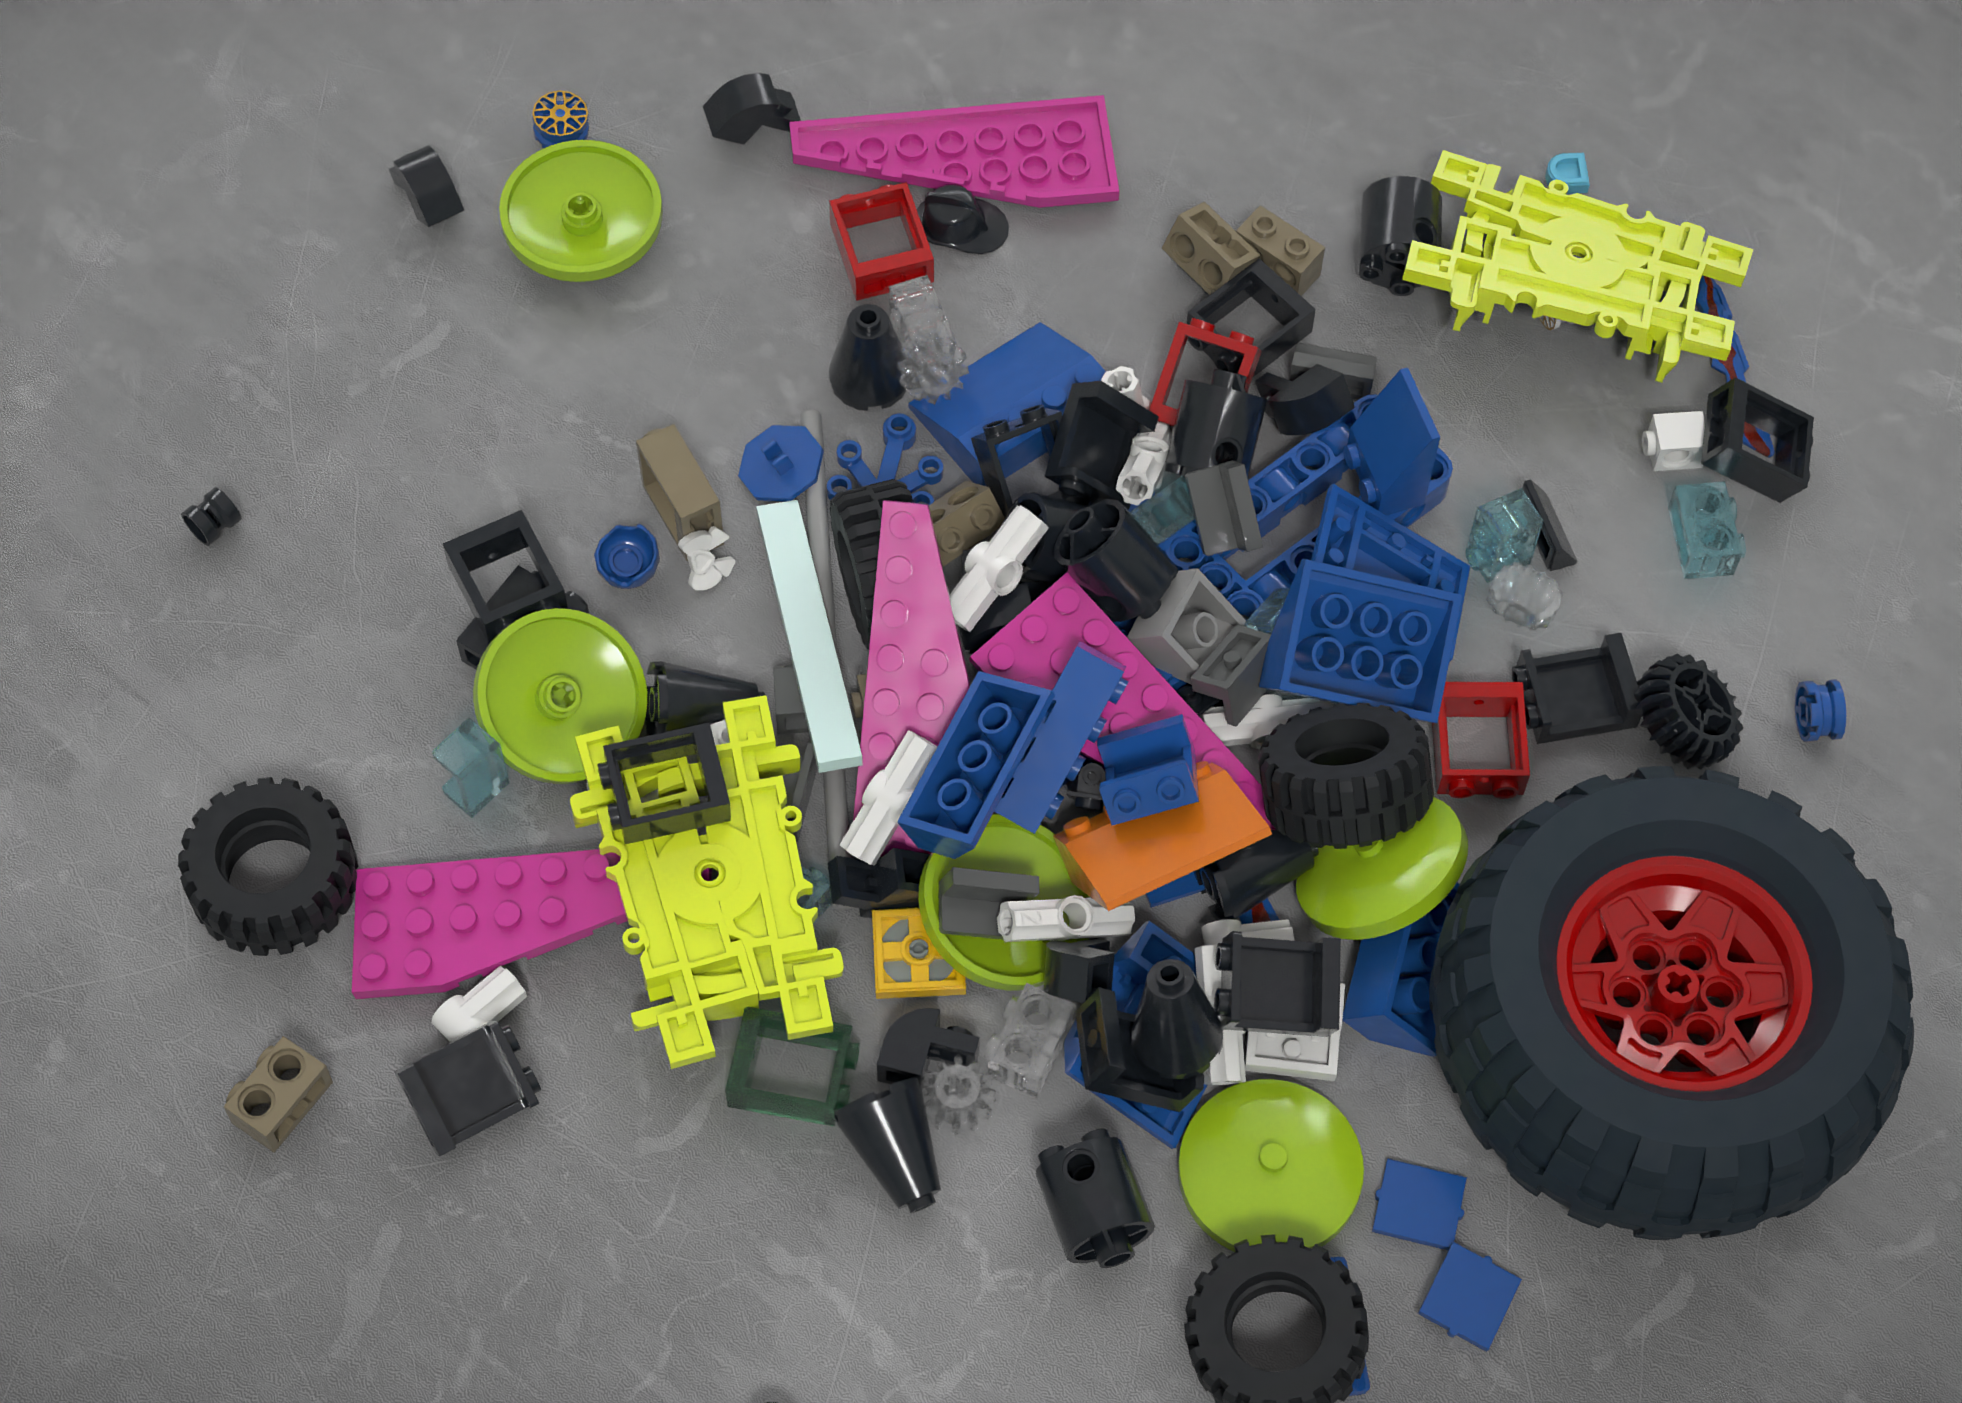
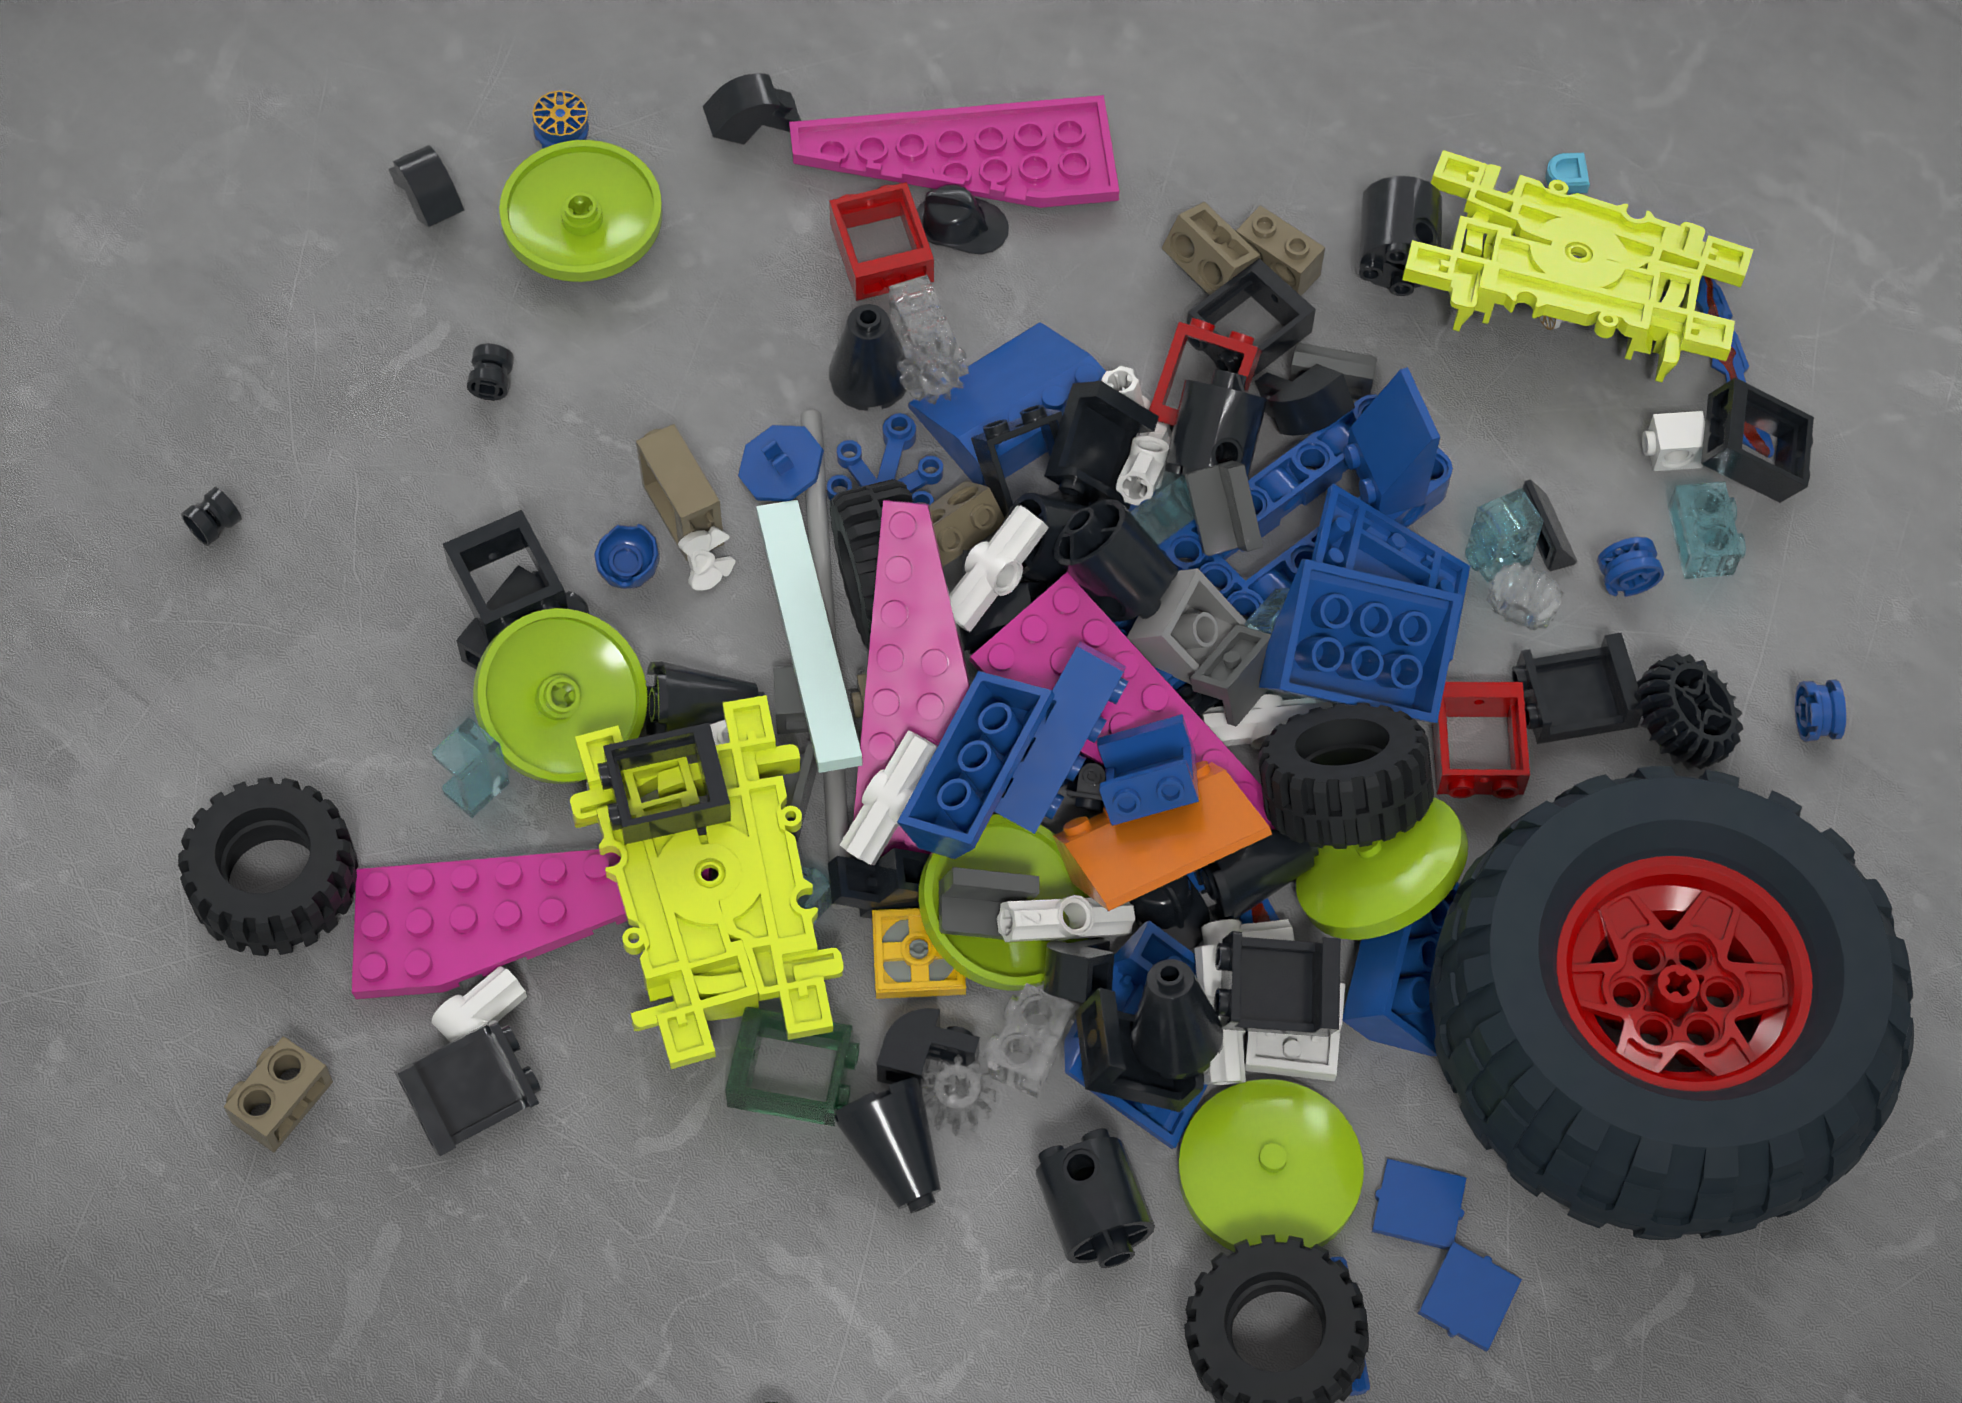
(490, 372): none -> black wheel
(1176, 910): none -> black piece
(1631, 568): none -> blue wheel

